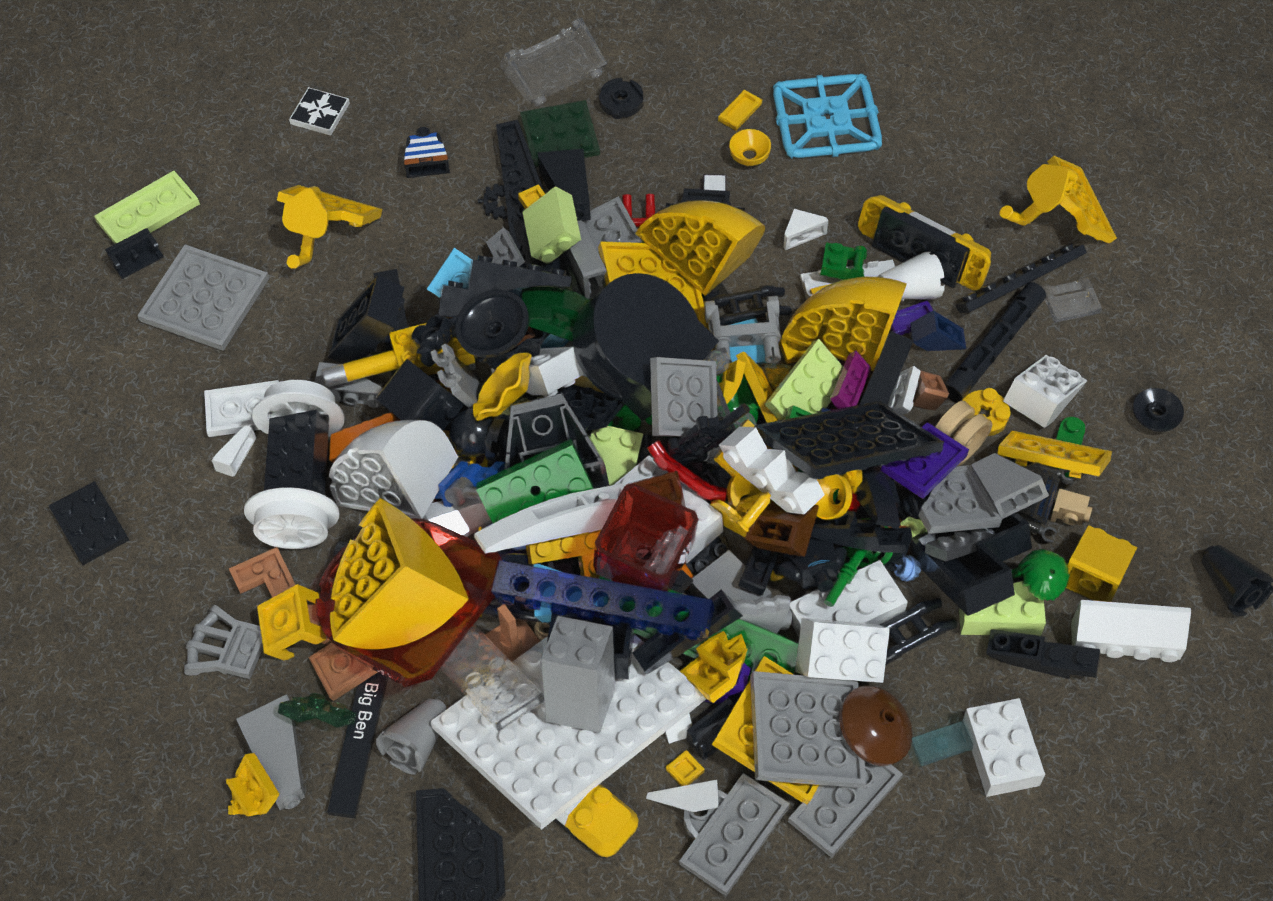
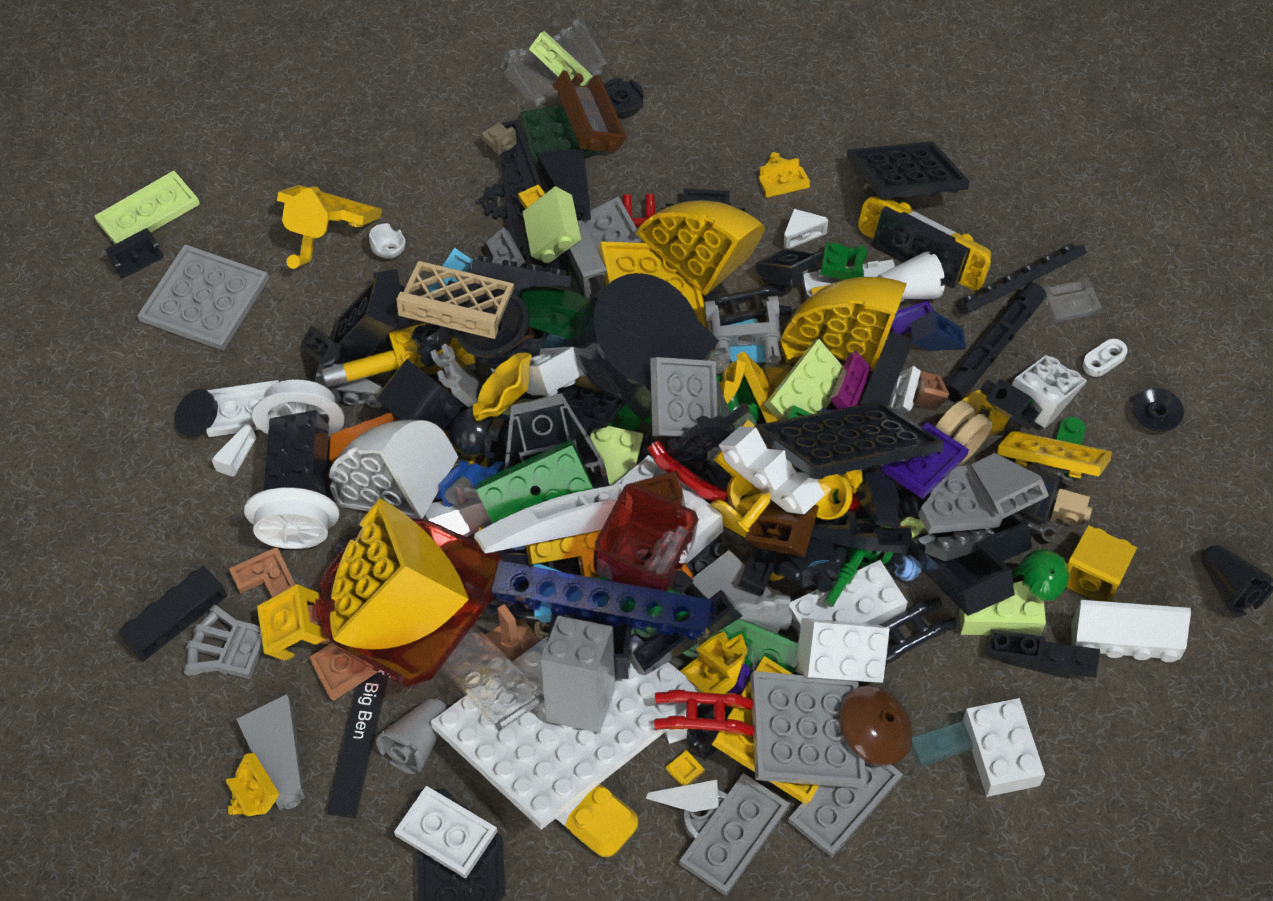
(88, 523): black plate -> none
(172, 613): none -> black brick
(196, 413): none -> black tile
(317, 707): clear green plate -> none
(319, 111): tile -> none
(321, 346): none -> black plate
(383, 237): none -> white hair
(425, 154): torso -> none
(445, 831): none -> white plate
(449, 313): none -> tan fence
(499, 138): none -> dark tan bracket
(558, 58): none -> yellowish green plate
(590, 113): none -> reddish brown door
(691, 720): none -> red piece
(714, 182): white tile -> none
(740, 110): yellow tile -> none
(750, 140): yellow piece -> none
(782, 176): none -> yellow slope
(787, 267): none -> black slope
(818, 125): medium azure plate -> none
(907, 170): none -> black piece
(1012, 402): none -> black torso
(1068, 186): yellow plate -> none
(1103, 358): none -> white plate

